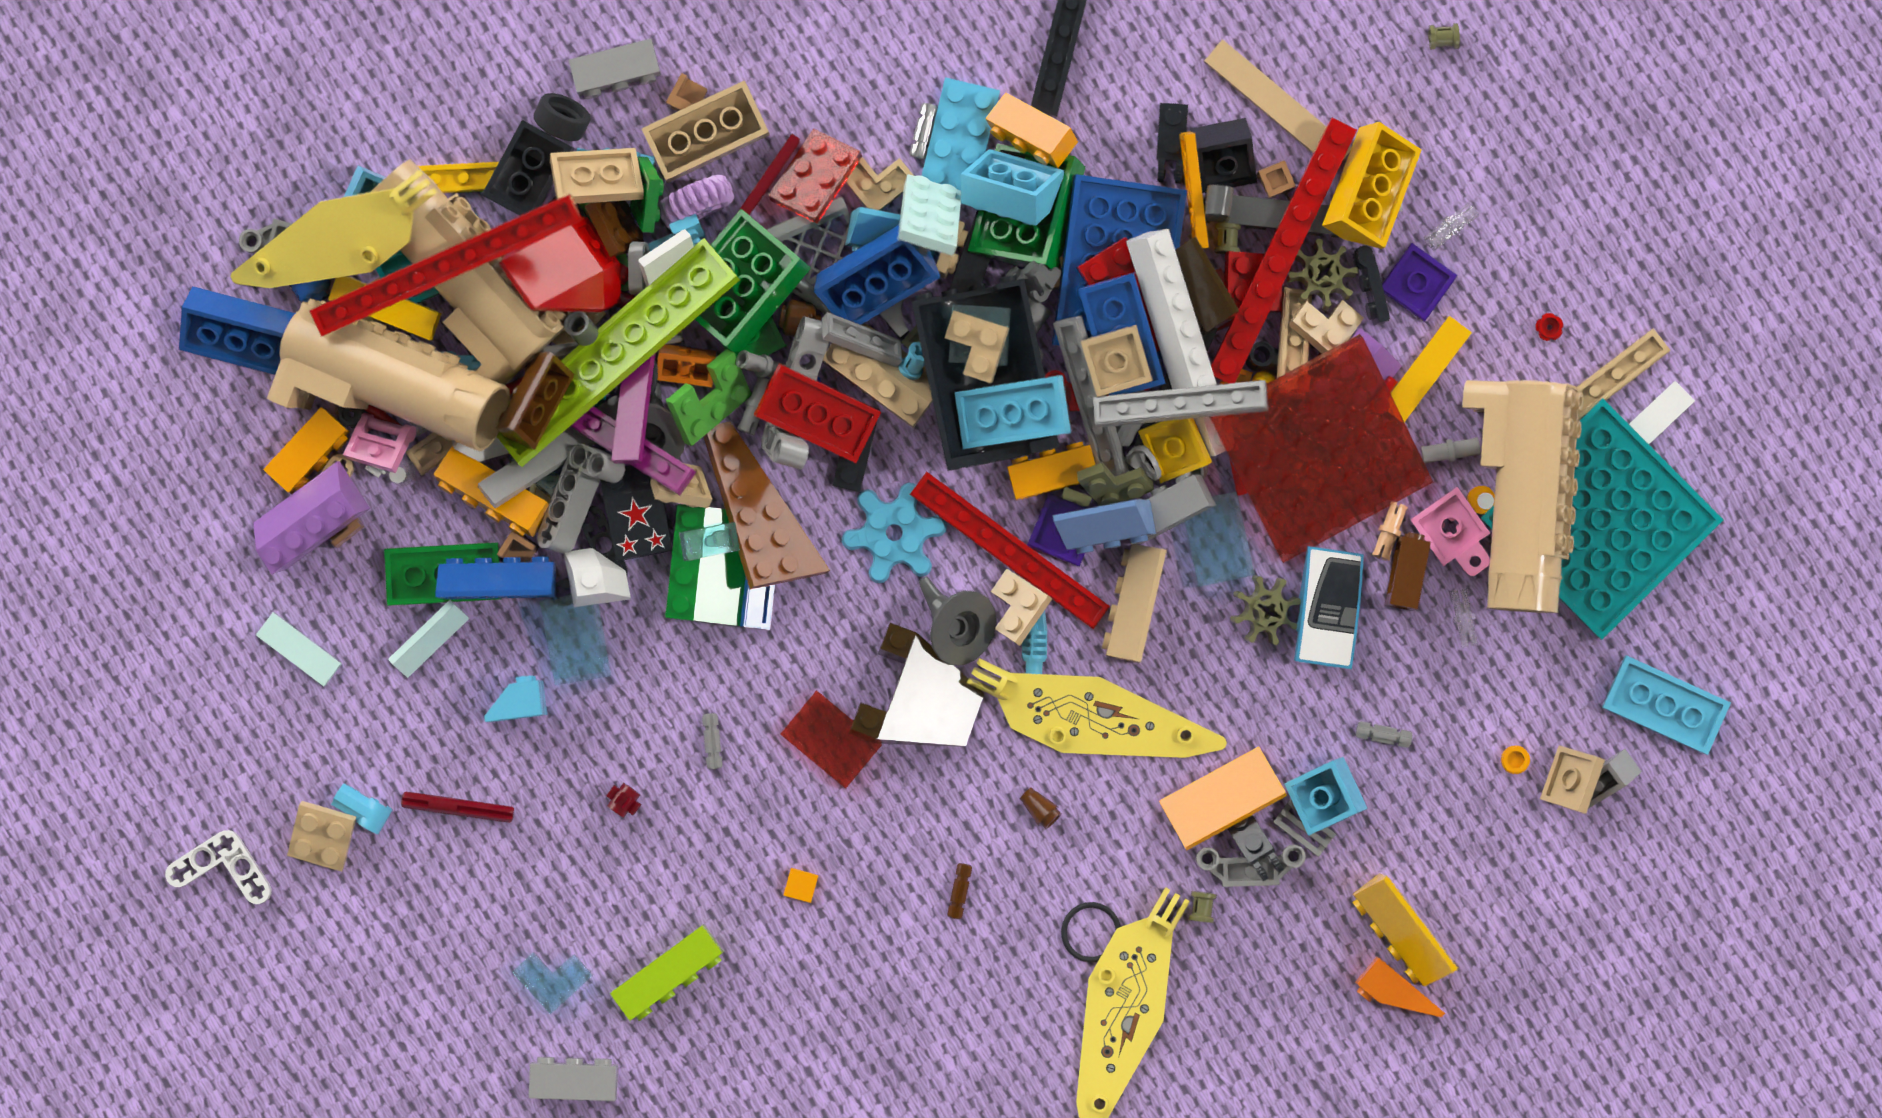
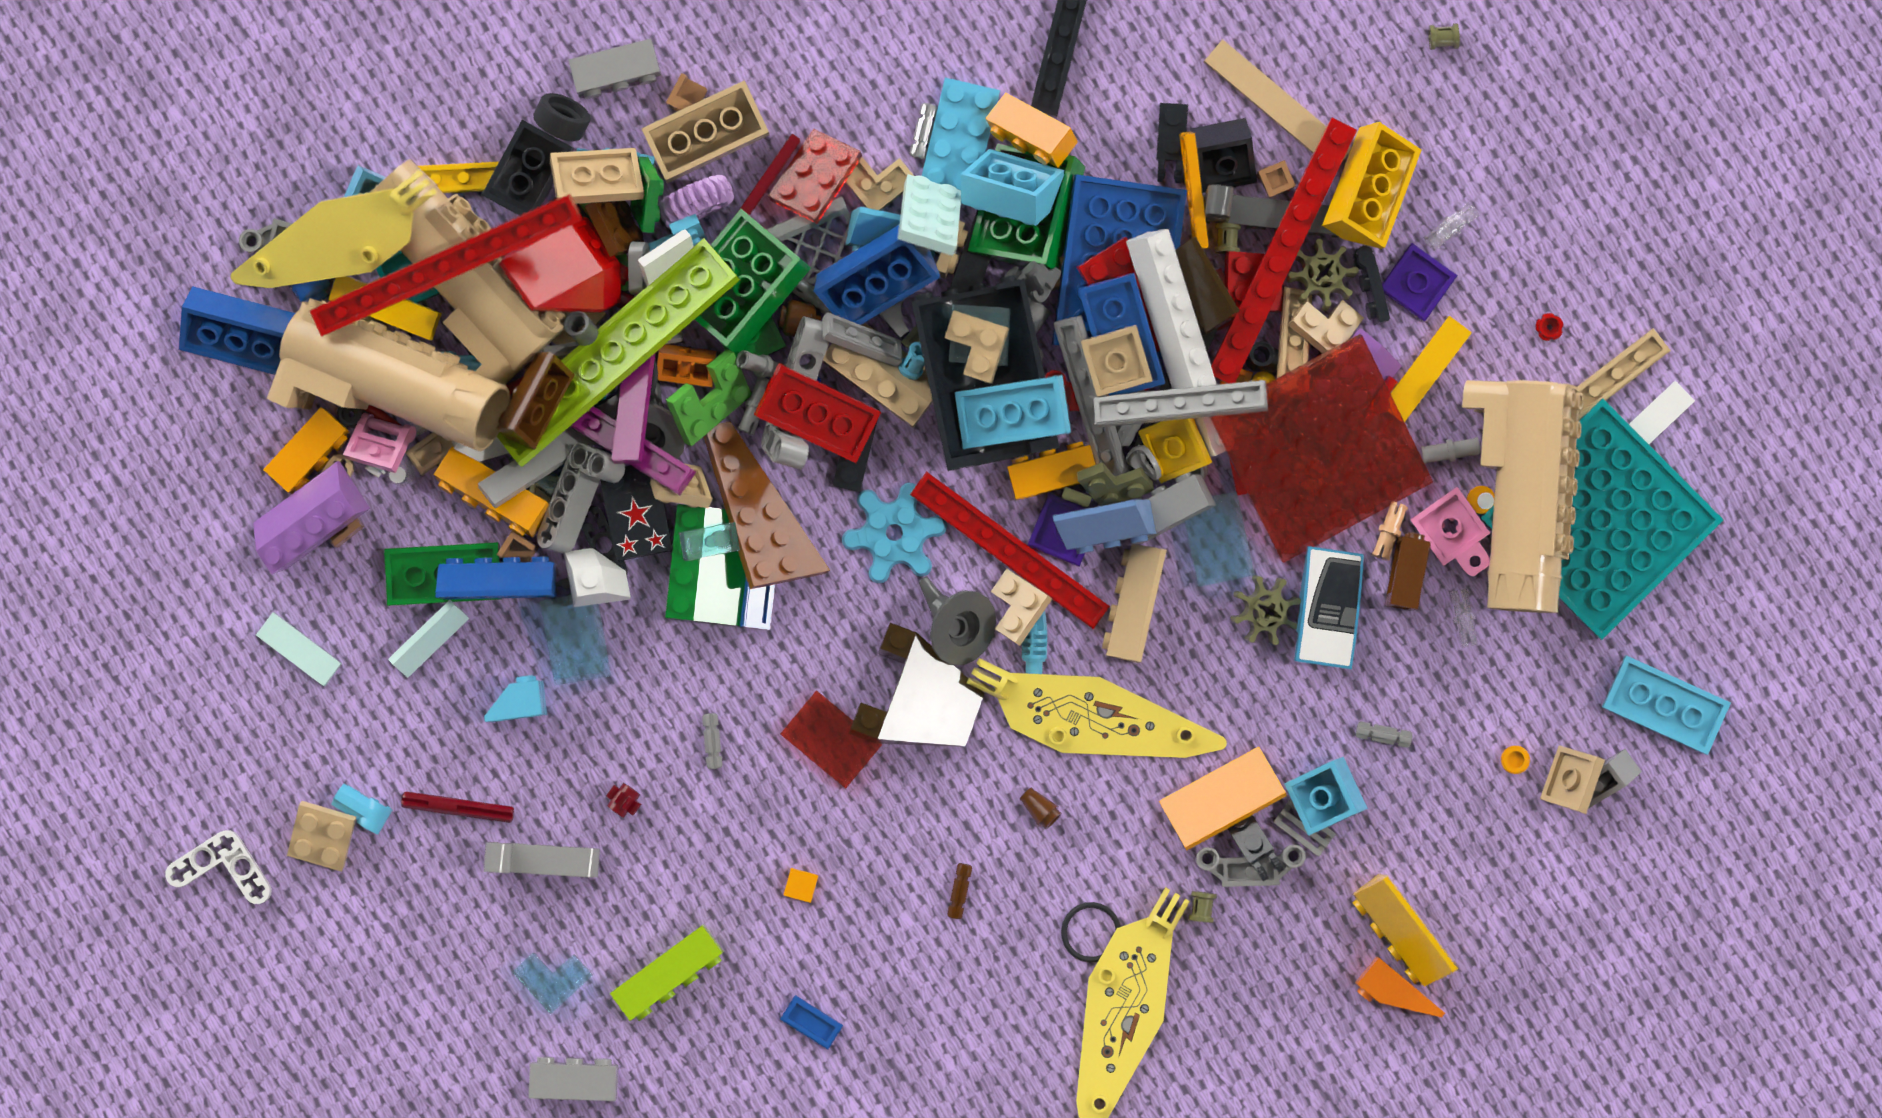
(541, 859): none -> light grey beam
(811, 1022): none -> blue tile

